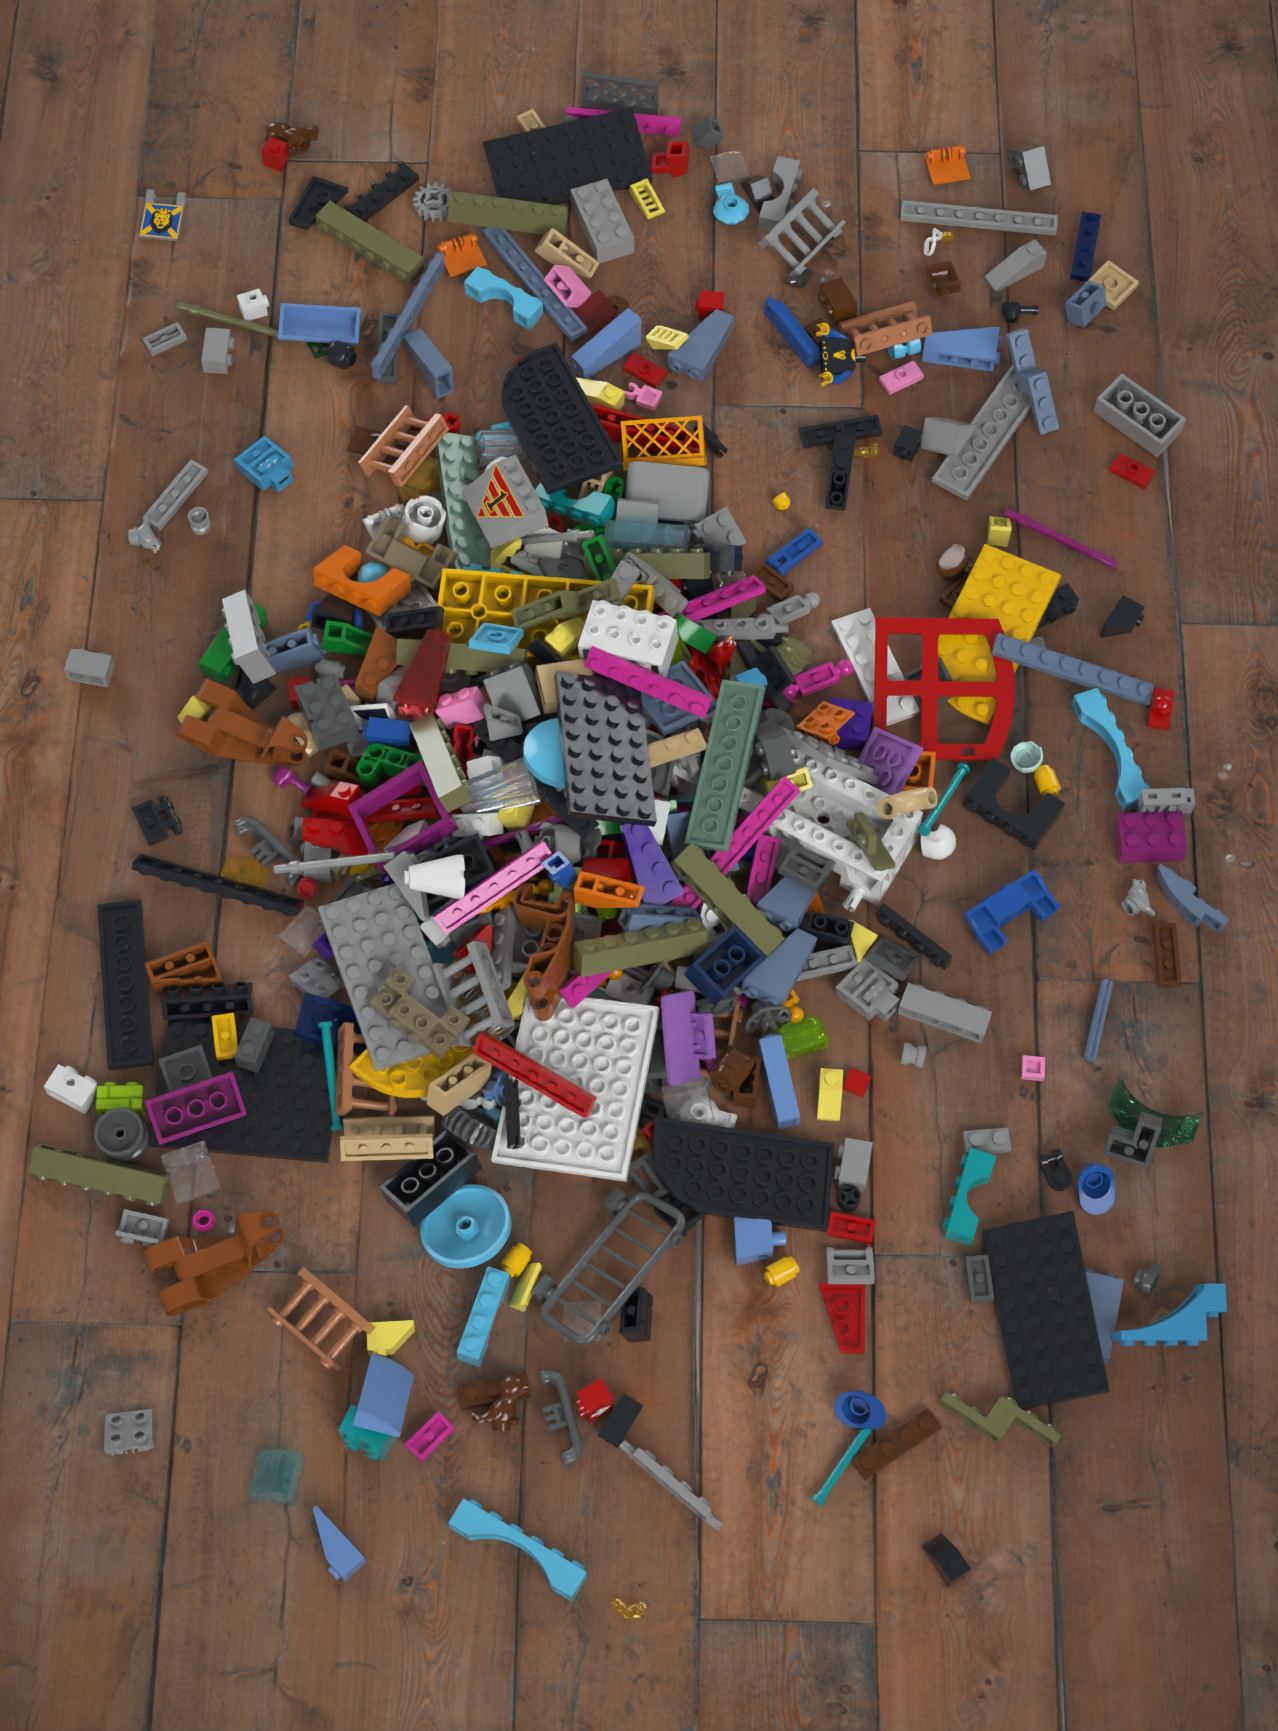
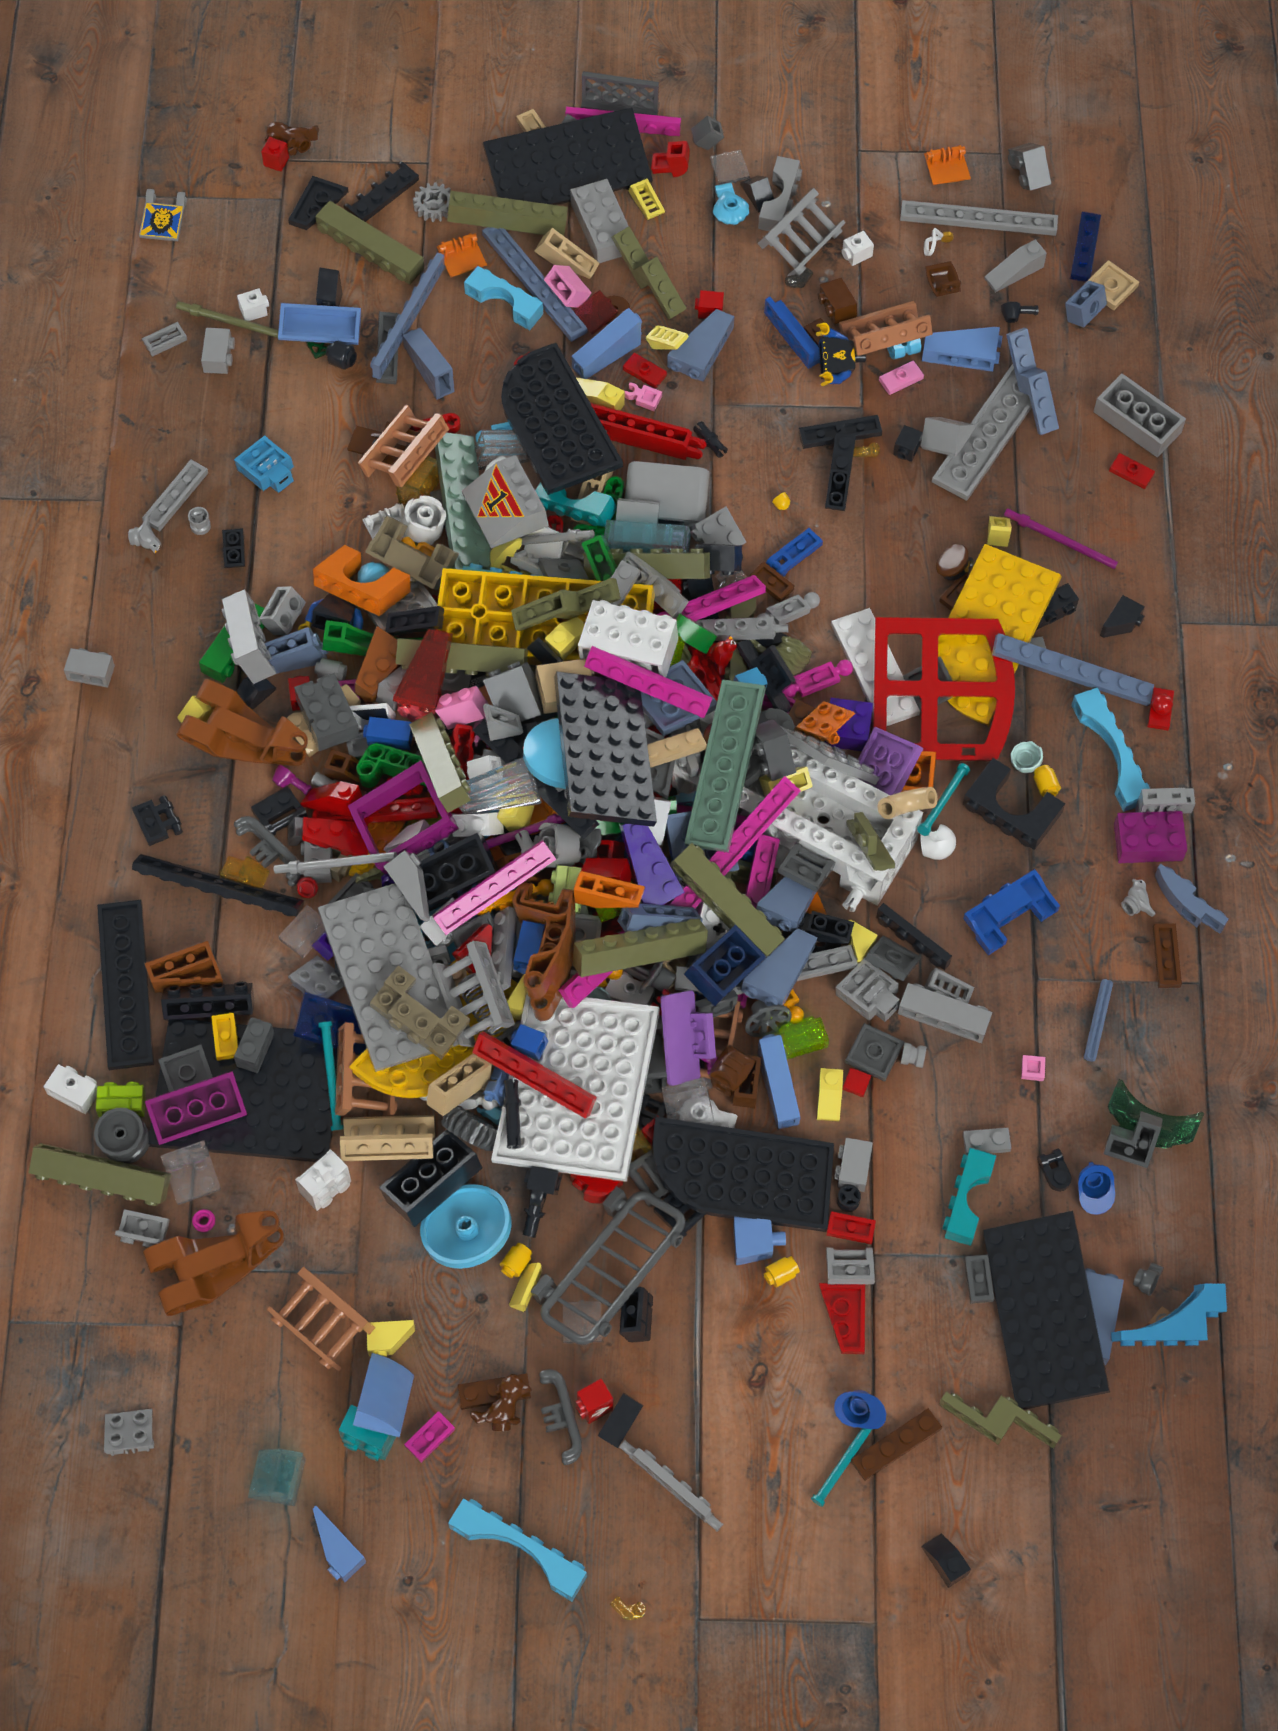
(233, 548): none -> black slope
(277, 806): none -> black plate
(282, 610): none -> light grey brick
(324, 1180): none -> white hinge
(329, 287): none -> black slope
(438, 877): white cone -> none
(440, 955): none -> light grey tile
(479, 1325): medium azure arch -> none
(496, 638): medium azure tile -> none
(528, 944): none -> blue brick
(529, 1041): none -> blue brick
(541, 1183): none -> black brick
(560, 870): blue brick -> none
(595, 1188): none -> red brick
(648, 272): none -> olive bracket
(689, 459): light orange fence -> none
(857, 248): none -> white brick
(874, 1052): none -> dark grey plate
(951, 981): none -> light grey slope

